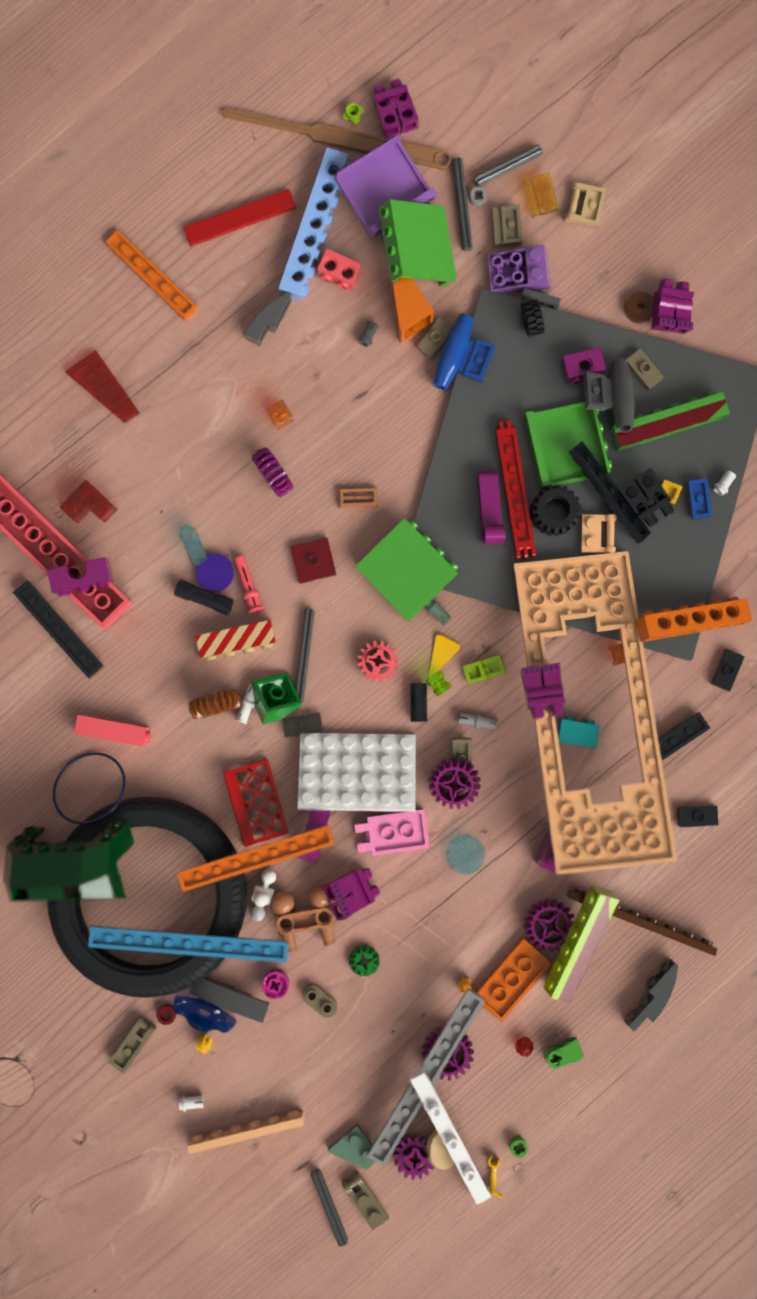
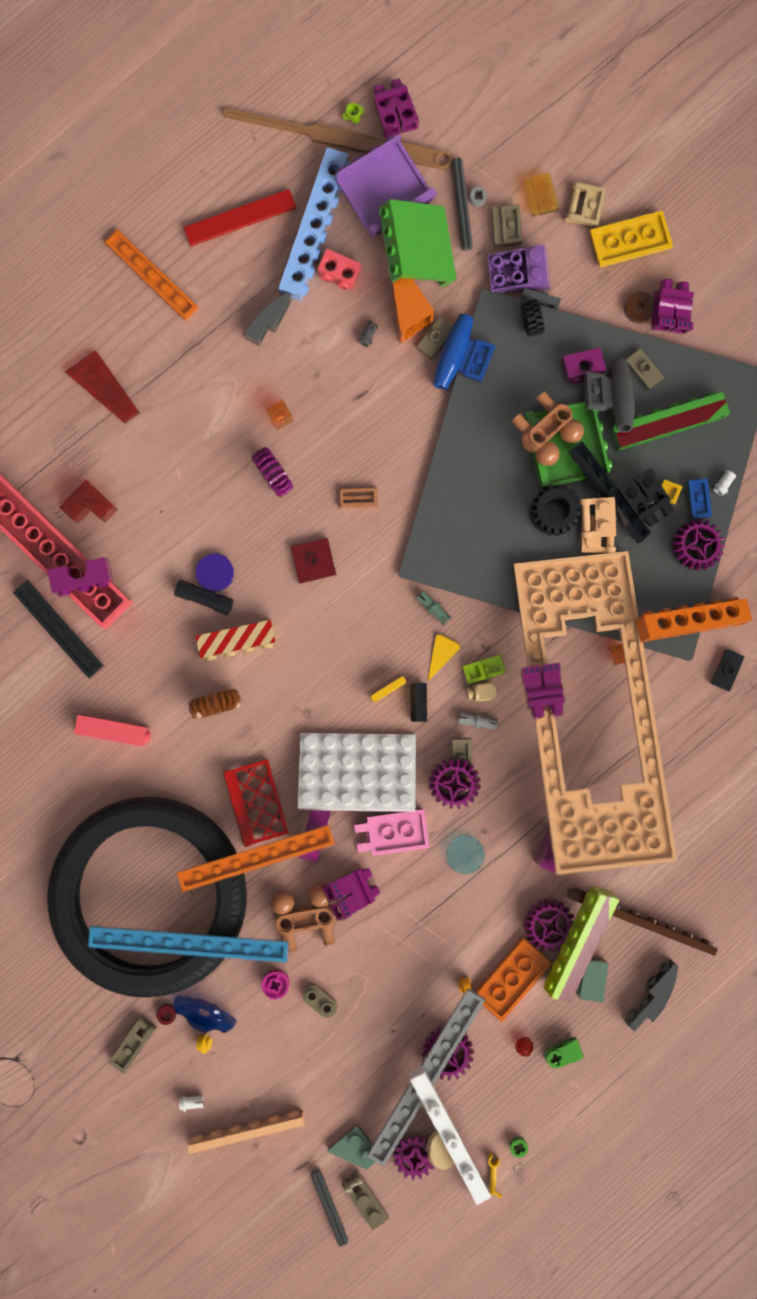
(65, 869): dark green wedge -> none
(111, 810): dark blue piece -> none
(193, 545): clear light blue piece -> none
(231, 999): dark grey slope -> none
(246, 706): white pin -> none
(252, 595): coral pin -> none
(262, 895): white piece -> none
(275, 697): green slope -> none
(302, 725): clear smoke plate -> none
(304, 652): dark grey axle -> none
(369, 953): green gear -> none
(380, 650): coral gear -> none
(388, 689): none -> yellow tile
(407, 569): bright green panel -> none
(439, 684): clear neon green wheel -> none
(481, 692): none -> tan arm
(490, 509): magenta beam -> none
(508, 165): dark grey axle -> none
(515, 489): red hinge -> none
(570, 430): none -> nougat piece
(578, 733): teal brick -> none
(593, 981): none -> sand green brick
(605, 517): none -> light nougat plate
(630, 239): none -> yellow plate
(682, 735): black plate -> none
(697, 816): black plate -> none
(714, 540): none -> magenta gear

